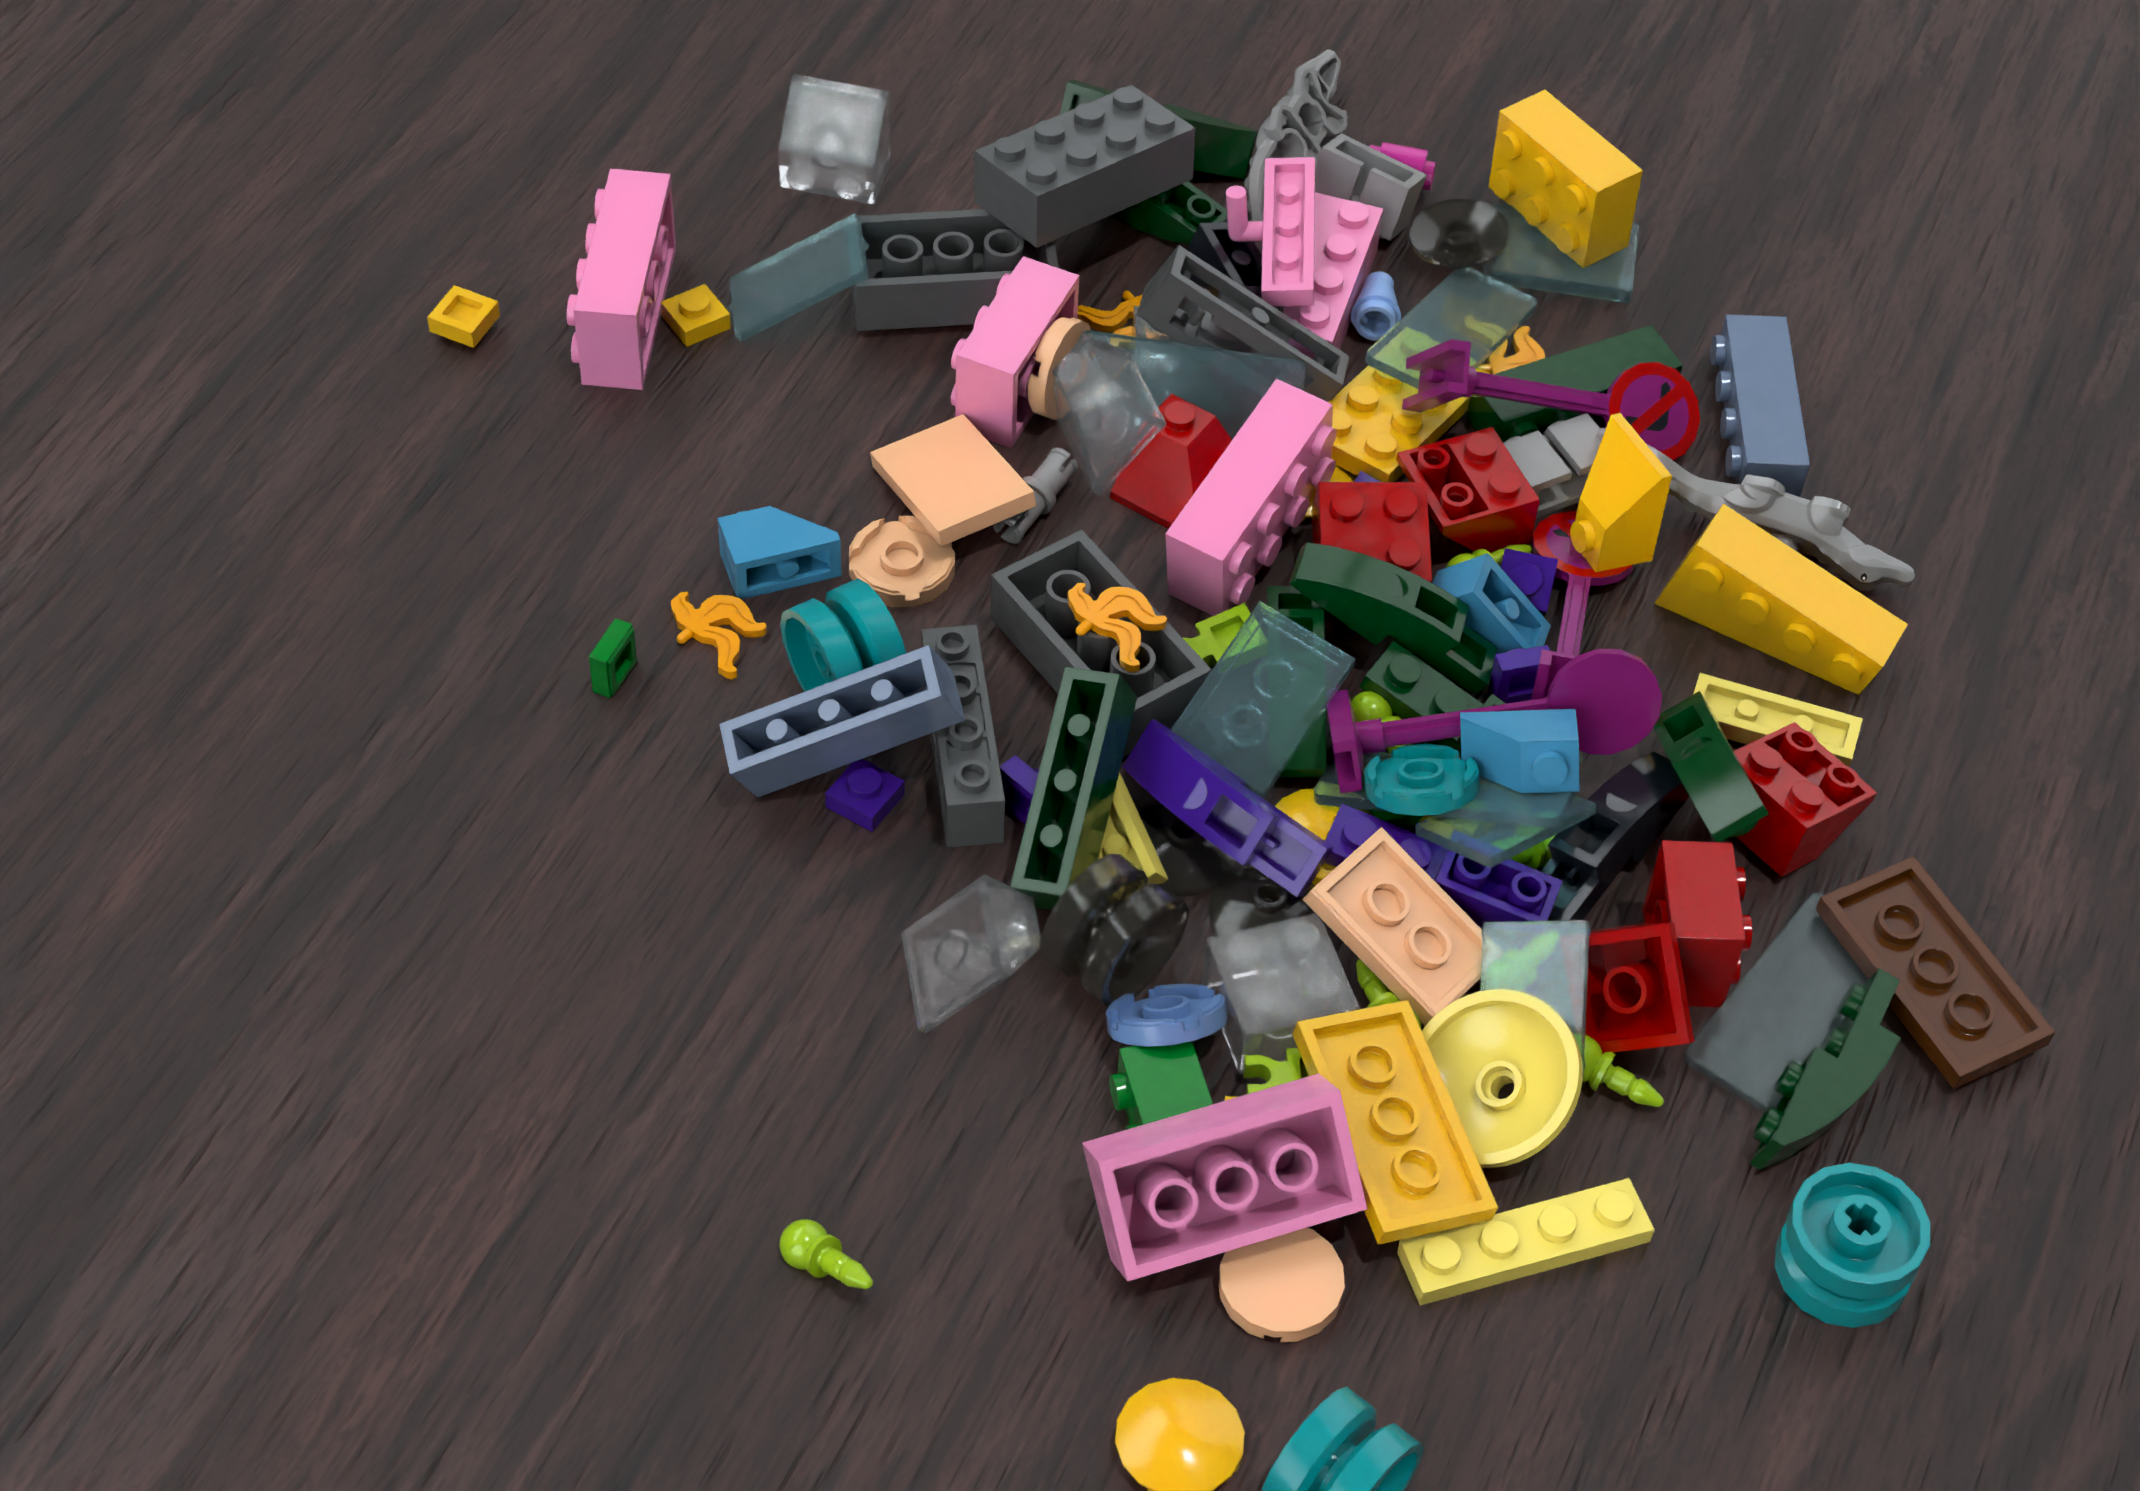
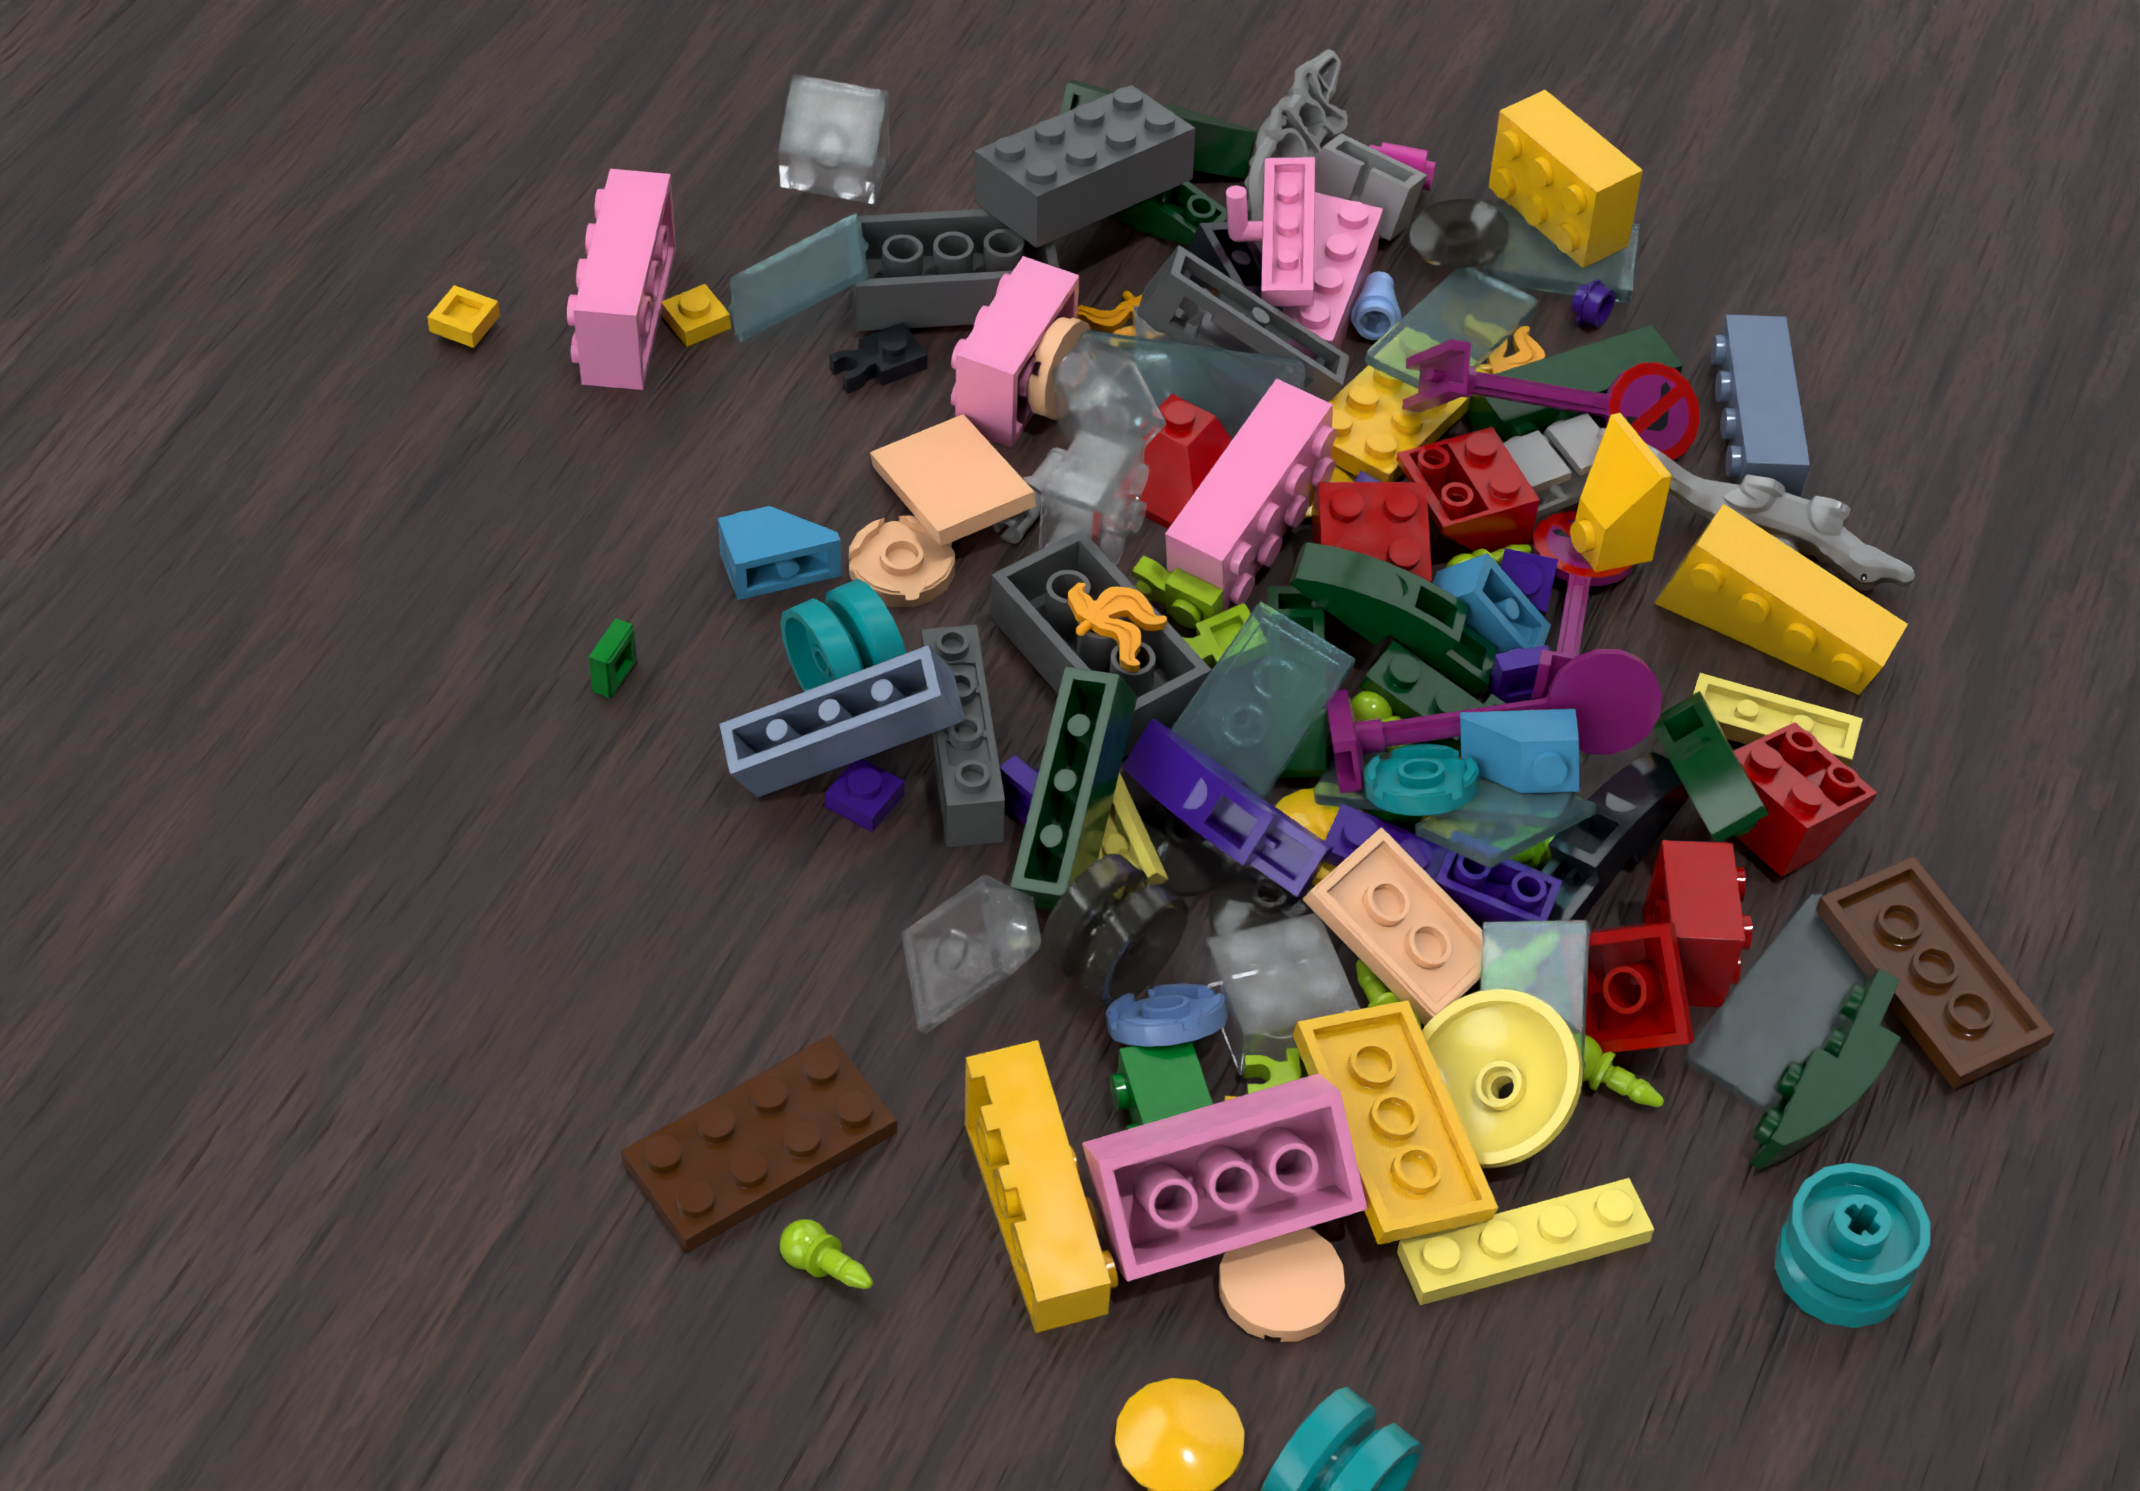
(705, 622): light orange piece -> none
(758, 1142): none -> reddish brown plate
(882, 355): none -> black plate
(1036, 1187): none -> yellow wedge
(1096, 490): none -> clear brick
(1185, 596): none -> lime plate
(1593, 303): none -> dark purple plate

